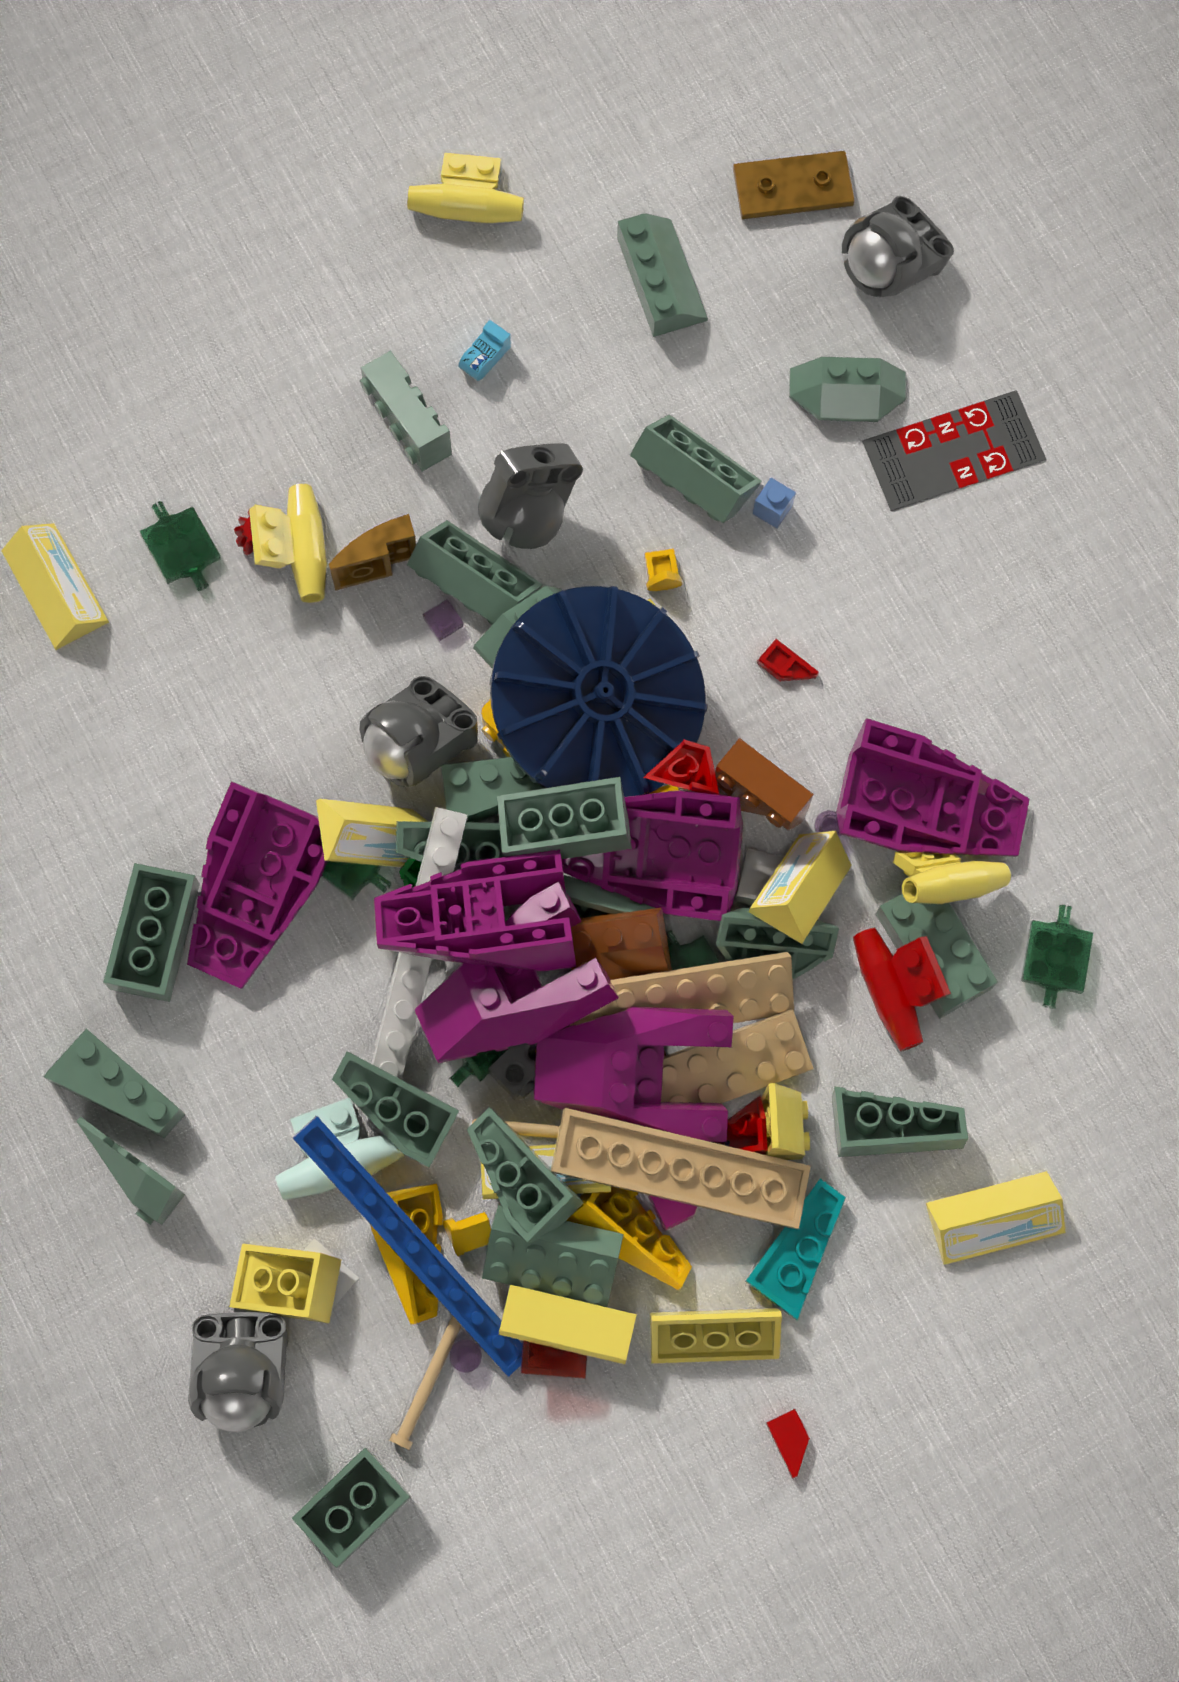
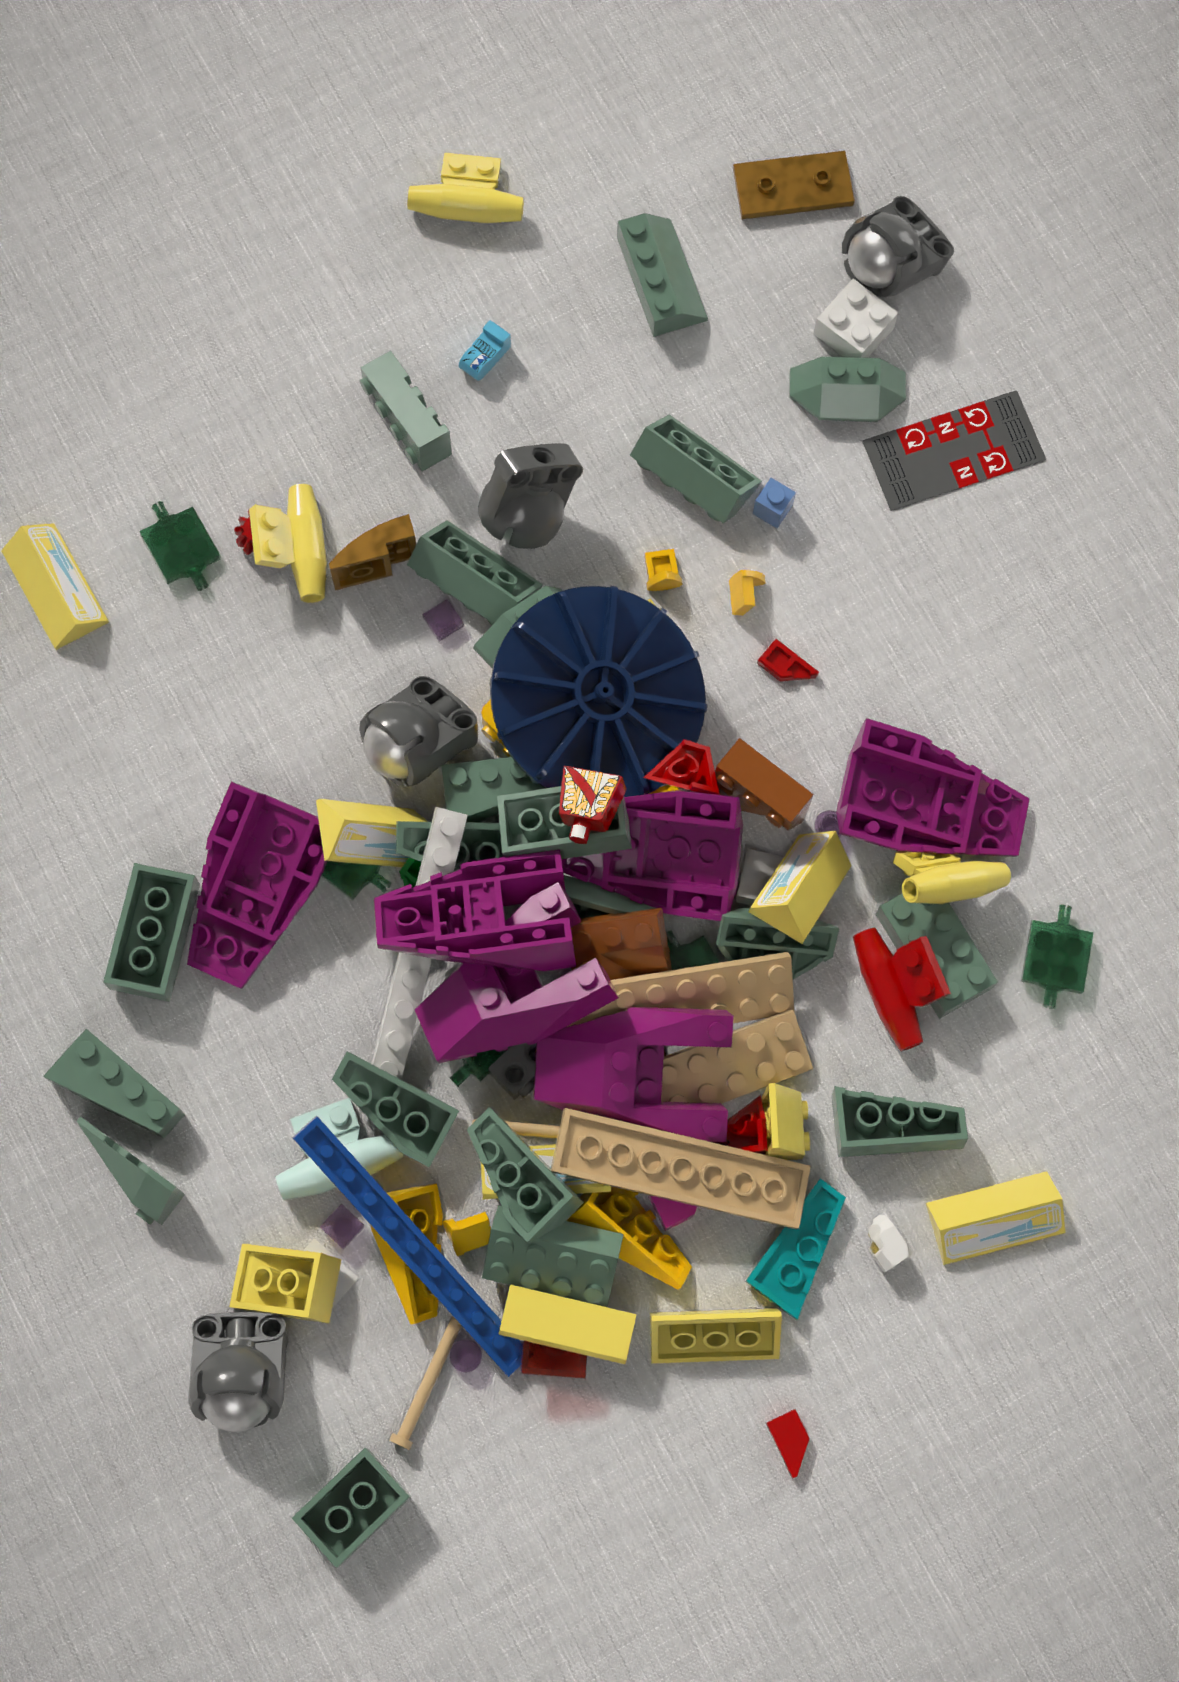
(342, 1226): none -> clear purple plate
(589, 801): none -> torso
(742, 590): none -> yellow tile
(855, 322): none -> white brick
(886, 1243): none -> white rock

